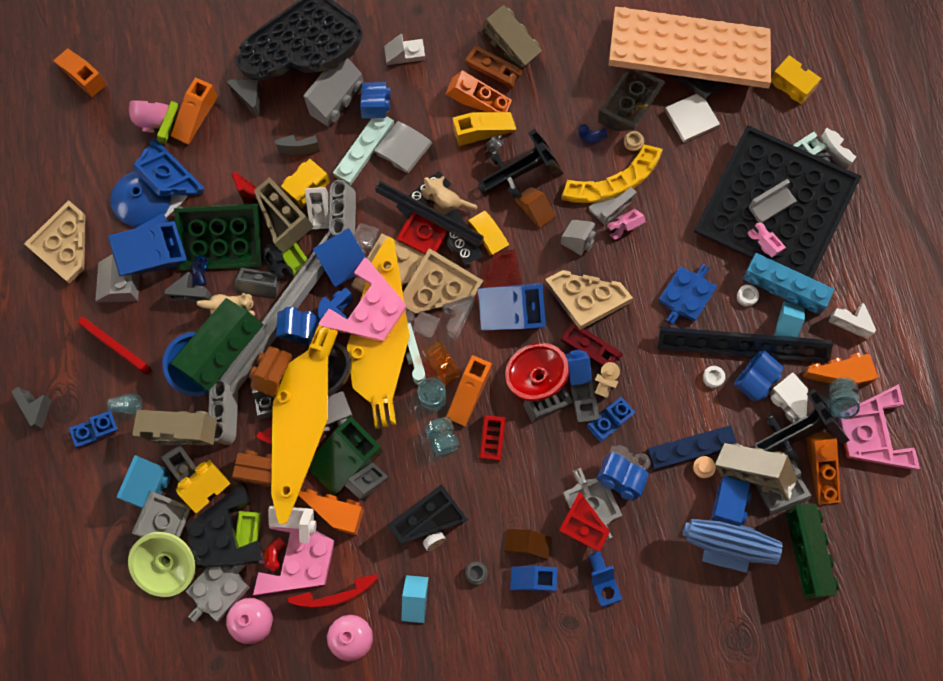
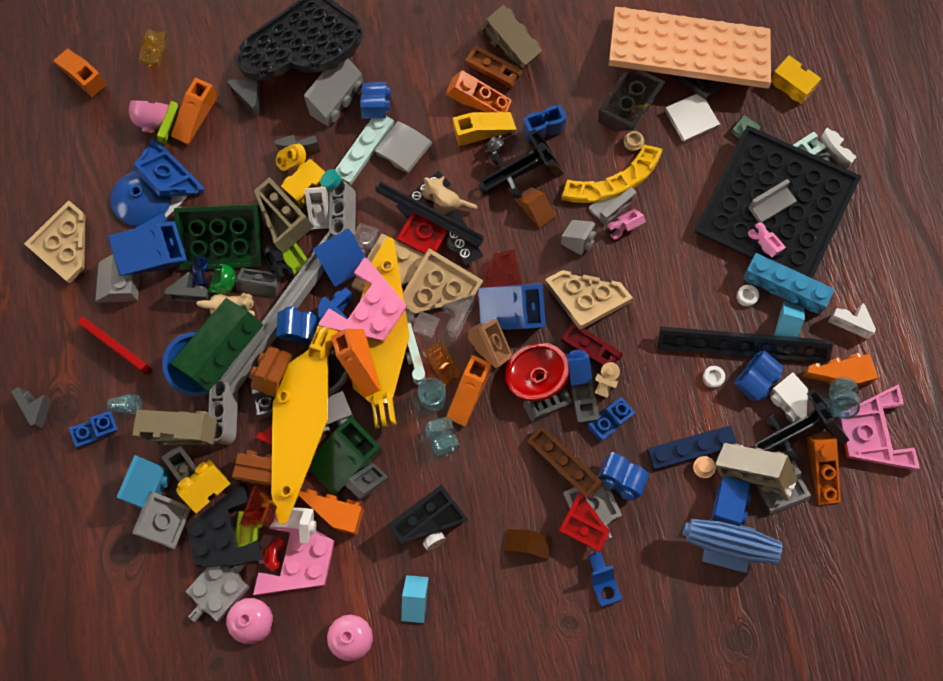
(152, 48): none -> clear yellow hips
(154, 572): yellowish green dish -> none
(222, 280): none -> green hair
(245, 188): red slope -> none
(259, 510): none -> clear red wing
(291, 157): none -> yellow plate
(330, 179): none -> teal tile
(355, 356): none -> orange slope
(362, 586): red slope -> none
(402, 51): white slope -> none
(476, 573): dark grey plate -> none
(490, 342): none -> medium nougat slope
(493, 237): yellow slope -> none
(495, 419): red slope -> none
(534, 579): blue slope -> none
(547, 123): none -> blue brick
(565, 462): none -> reddish brown plate
(591, 136): clear blue arm -> none
(623, 451): clear plate -> none
(687, 294): blue plate -> none
(741, 125): none -> sand green plate
(811, 551): dark green slope -> none

